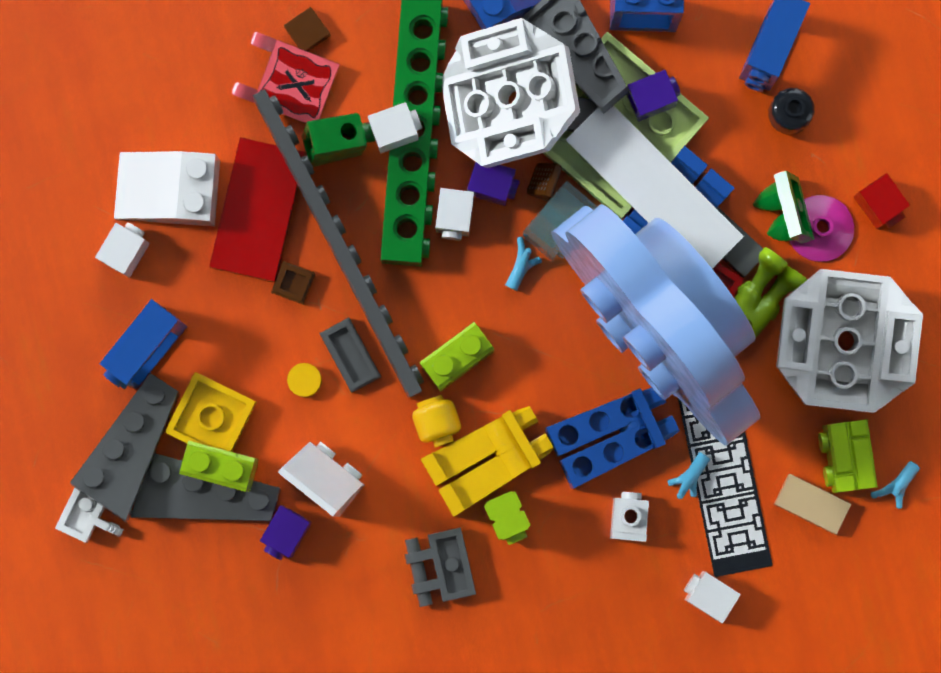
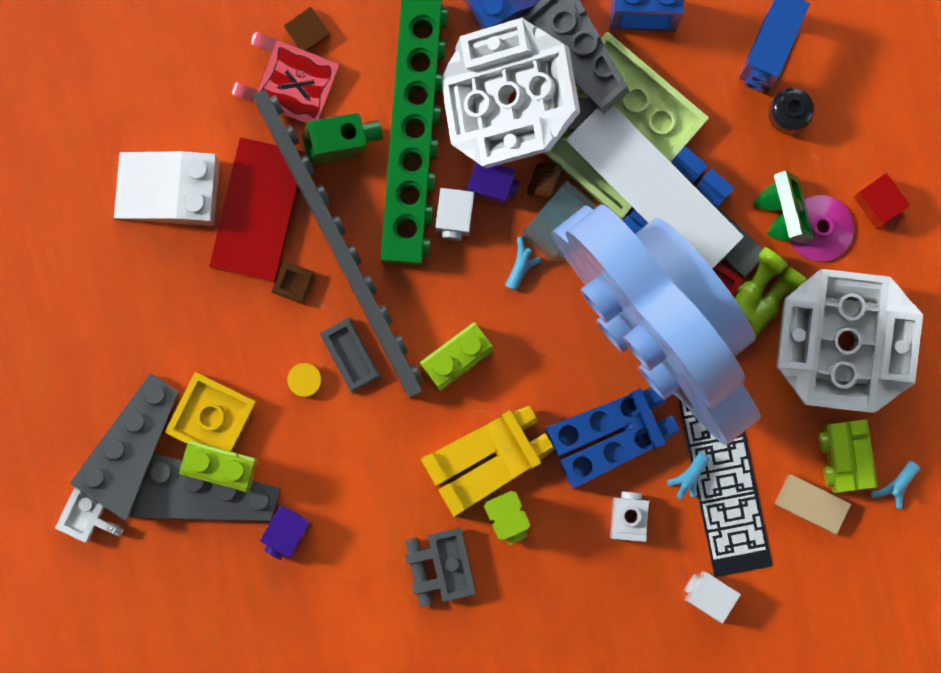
(123, 248): white brick -> none
(142, 346): blue window -> none
(323, 478): white slope -> none
(394, 127): white brick -> none
(436, 421): yellow head -> none
(653, 95): dark purple brick -> none

